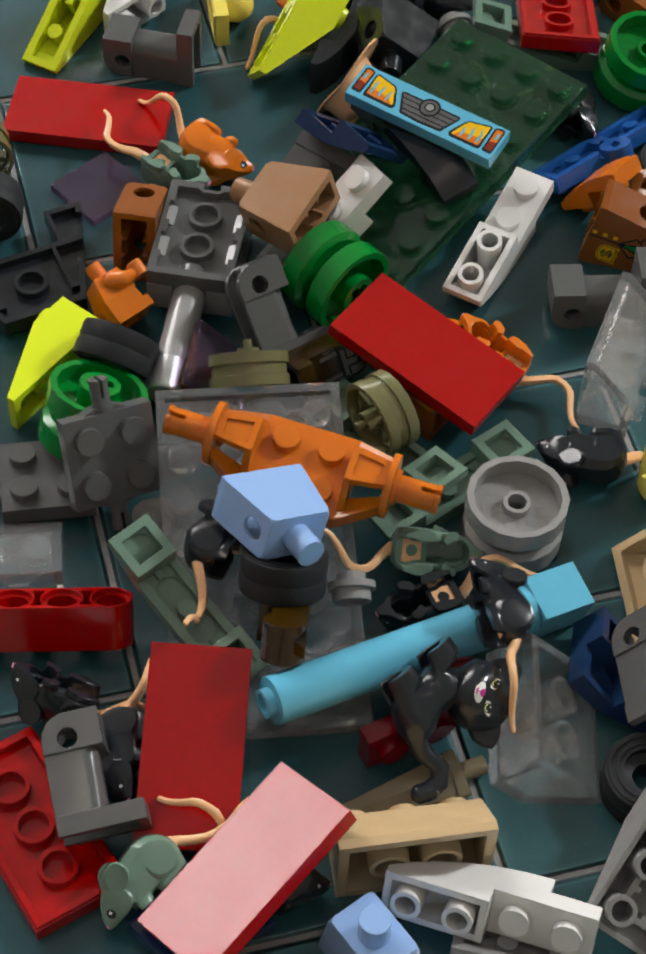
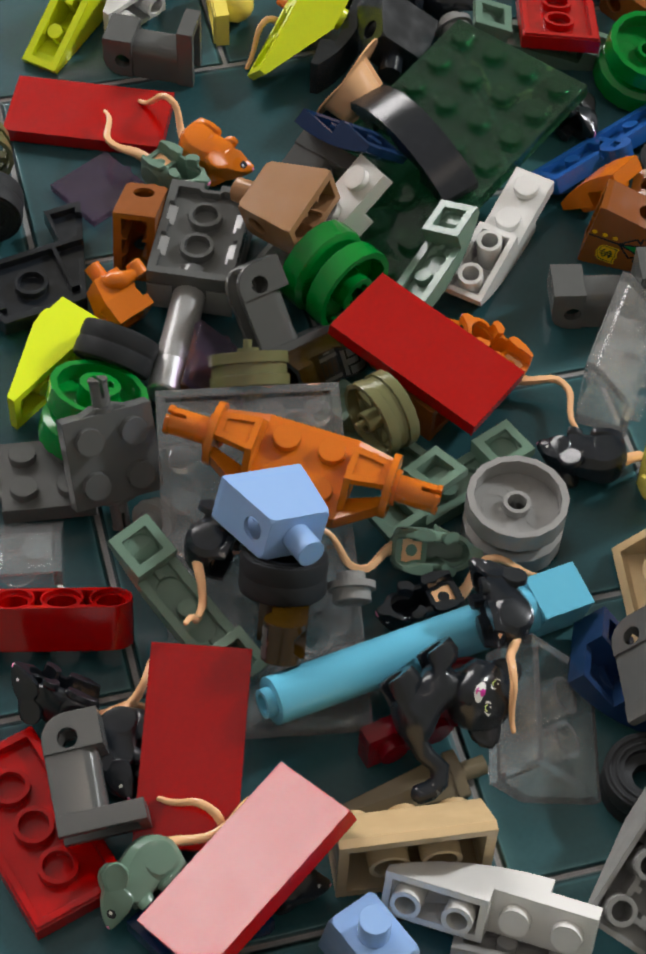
(427, 116): tile -> none
(445, 244): none -> sand green slope

